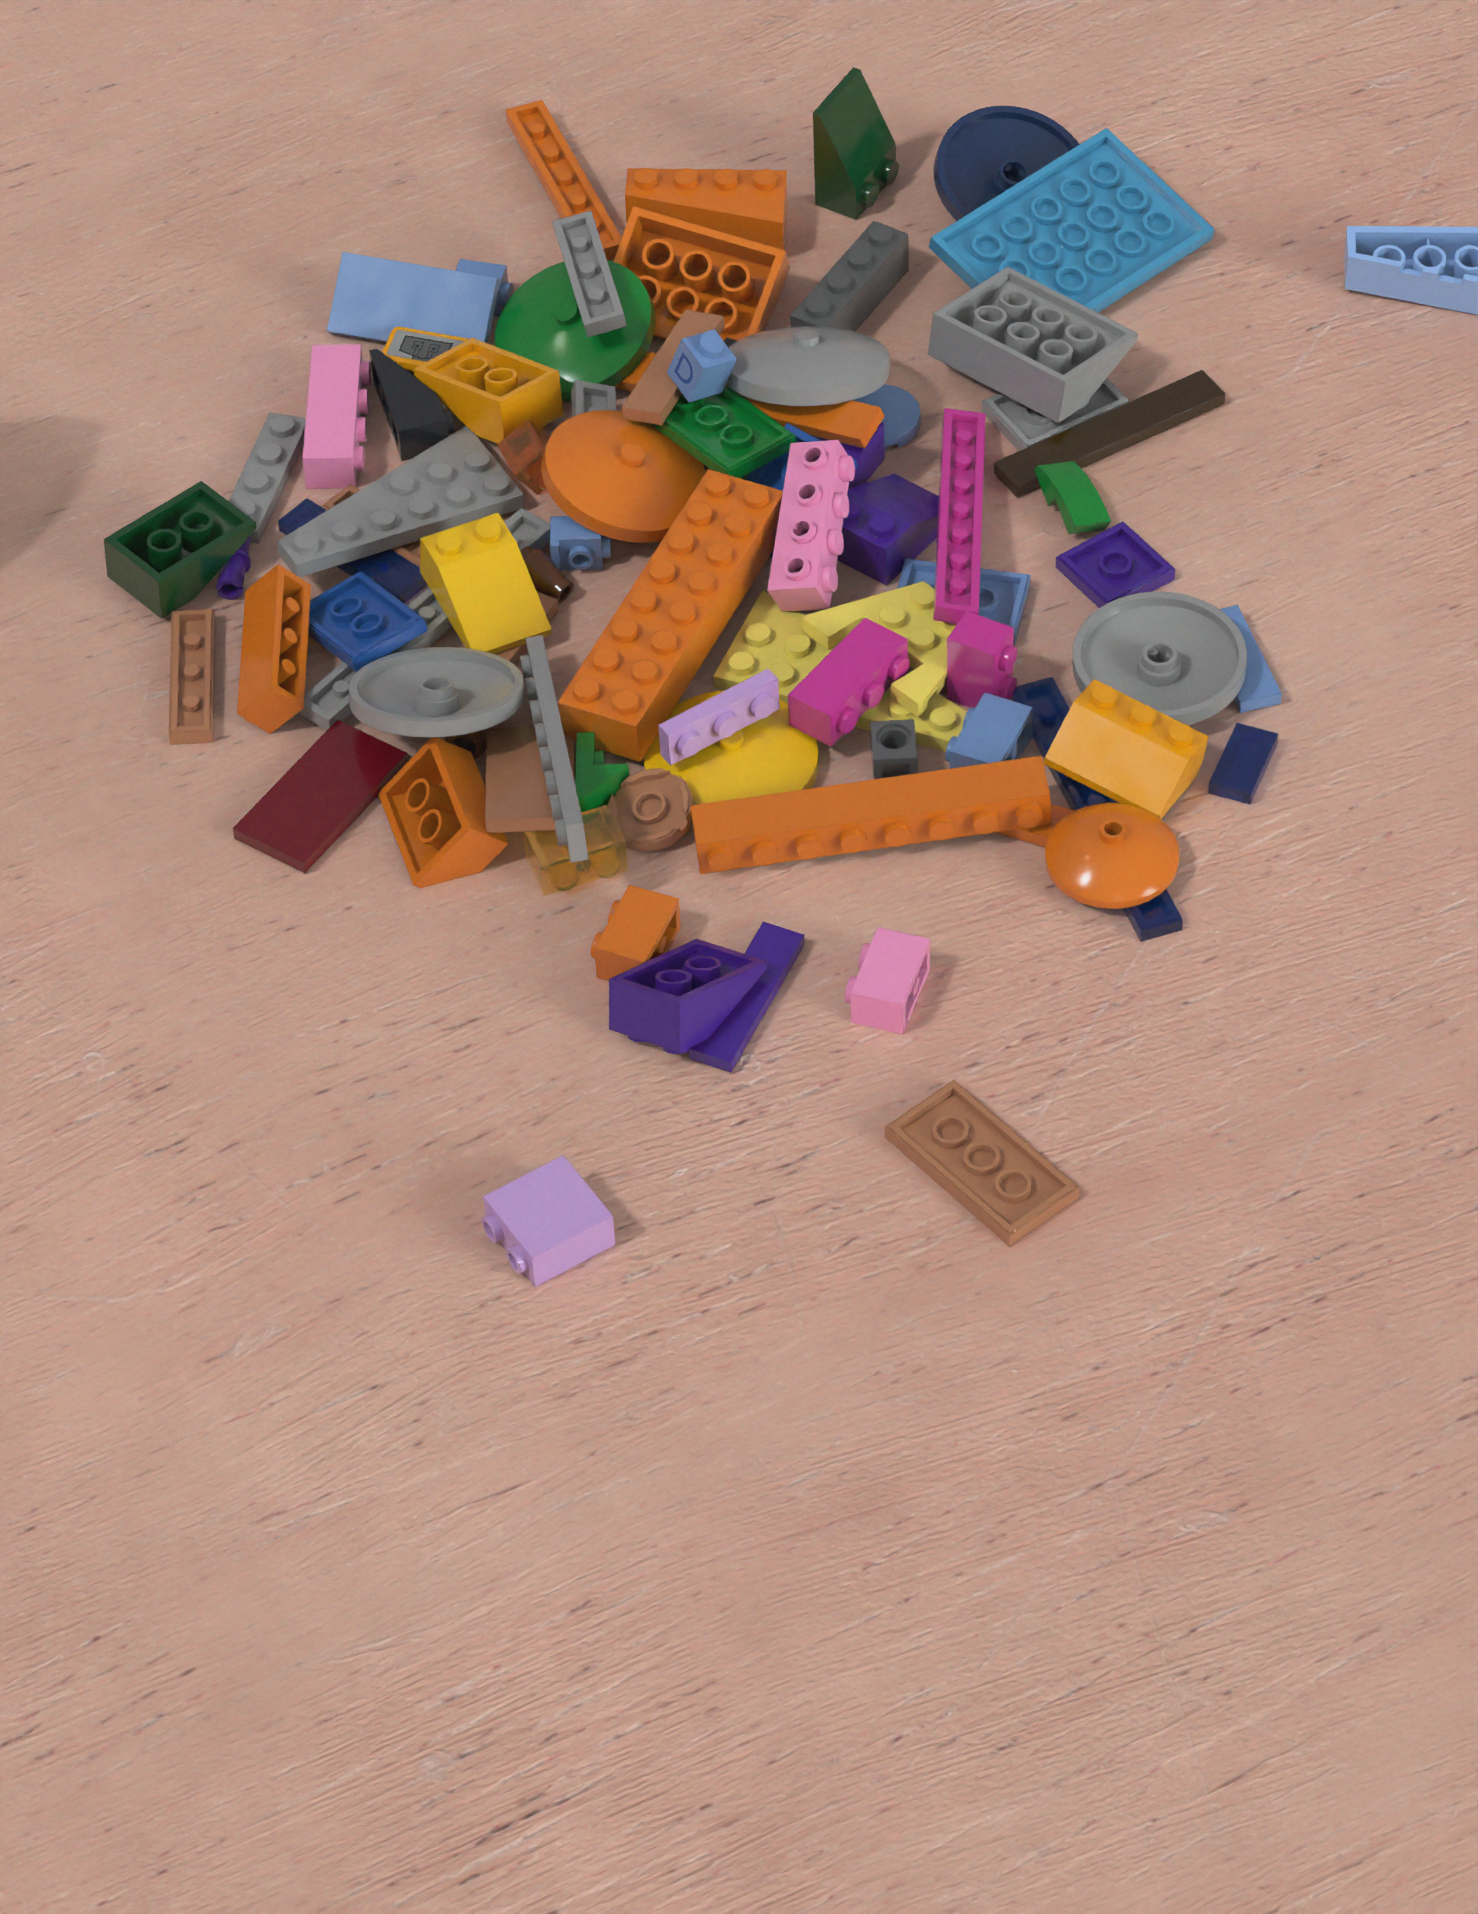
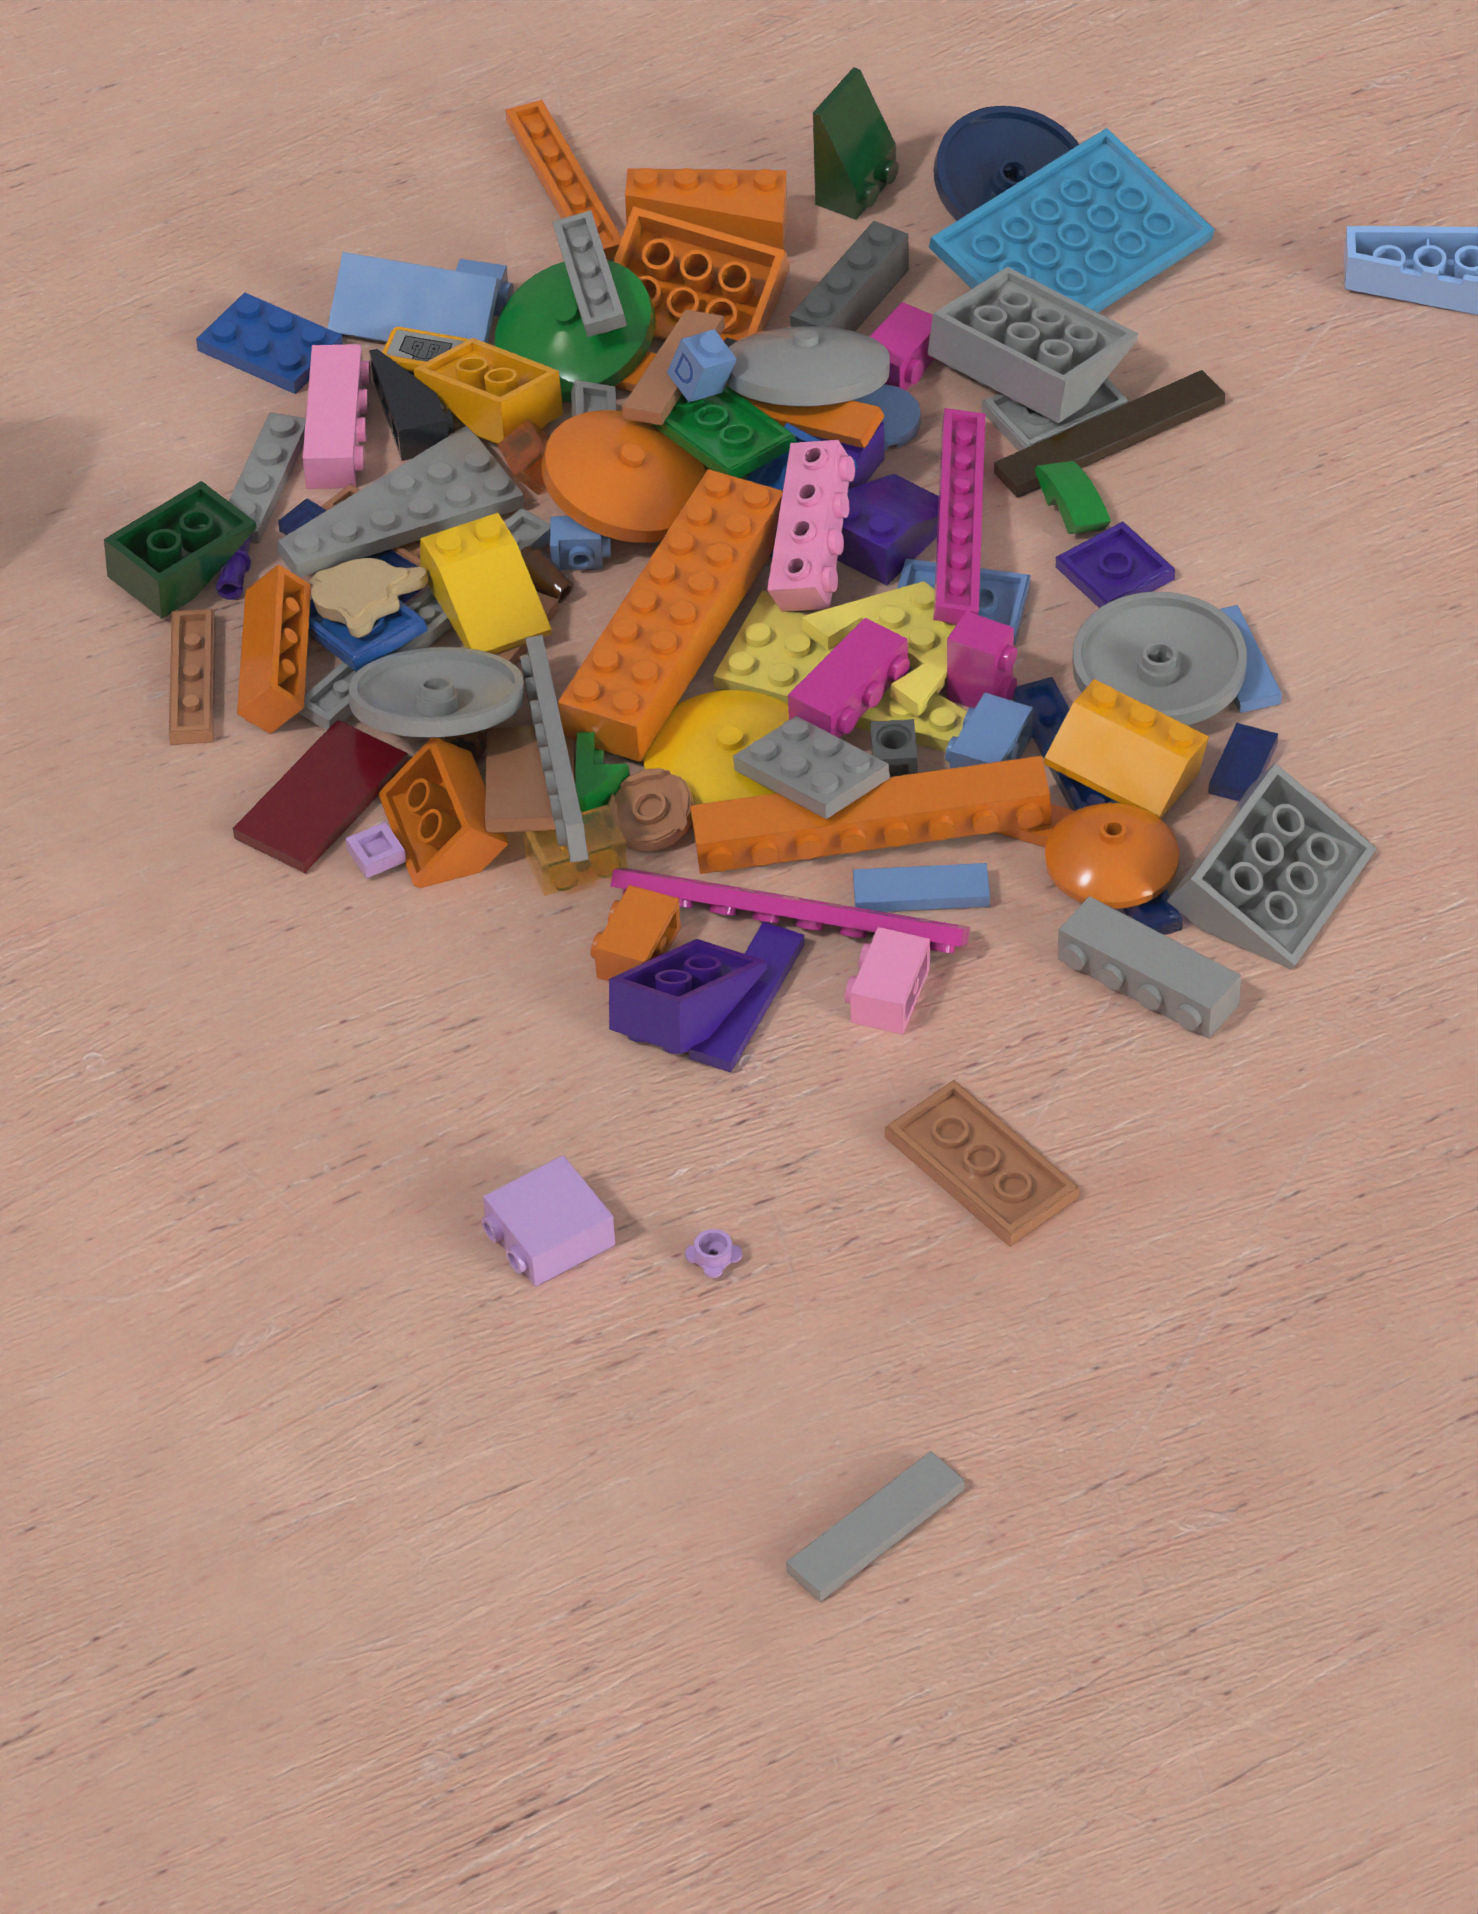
(265, 341): none -> blue plate
(363, 592): none -> tan tile
(375, 849): none -> lavender plate
(713, 1242): none -> lavender plate
(719, 717): lavender plate -> none
(808, 912): none -> dark pink plate
(811, 767): none -> light grey plate
(875, 1526): none -> light grey tile
(907, 339): none -> dark pink brick
(922, 887): none -> medium blue tile
(1149, 967): none -> light grey brick
(1273, 870): none -> light grey slope

